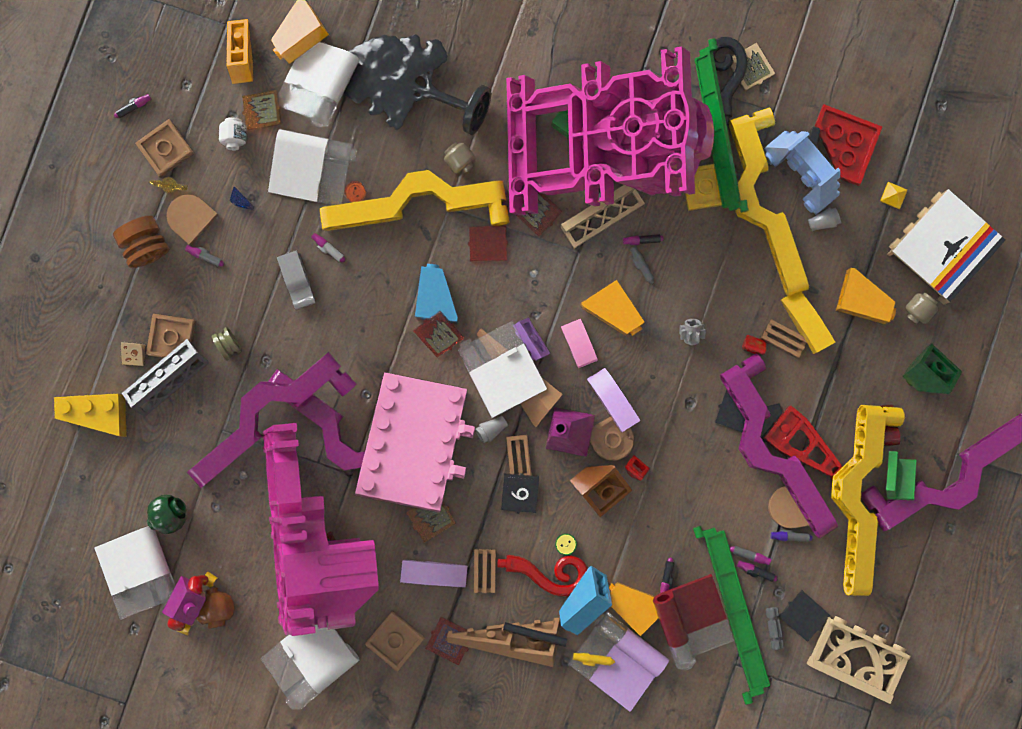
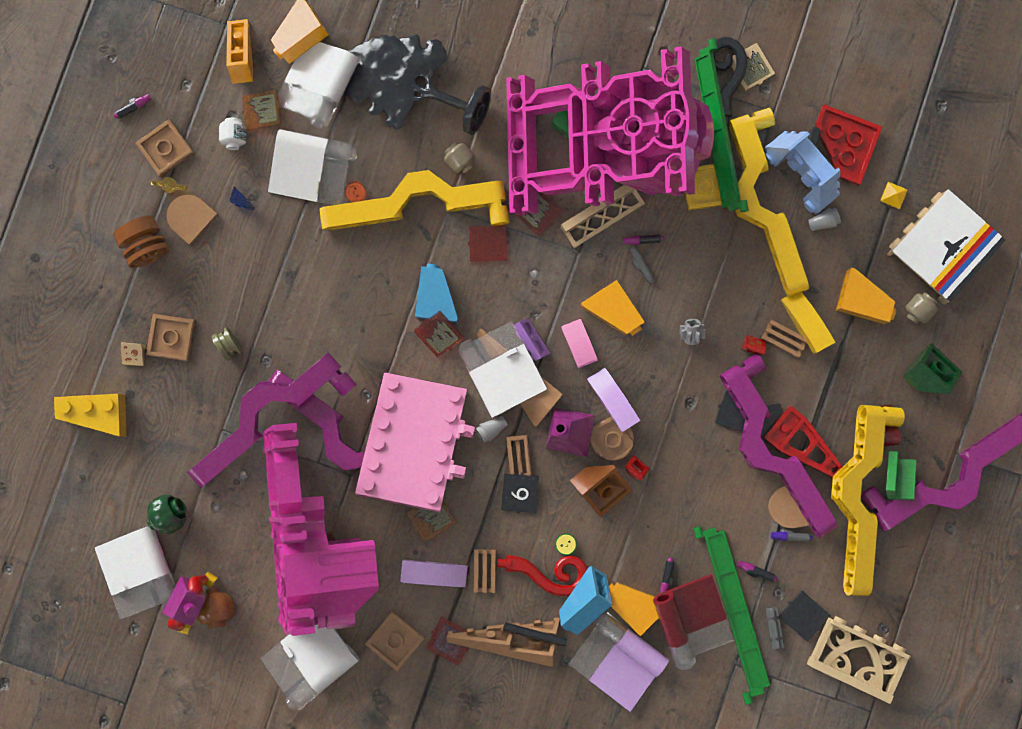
(163, 376): dark grey fence -> none
(204, 255): piece -> none
(296, 279): light grey piece -> none
(326, 247): piece -> none
(591, 660): yellow piece -> none
(756, 557): piece -> none

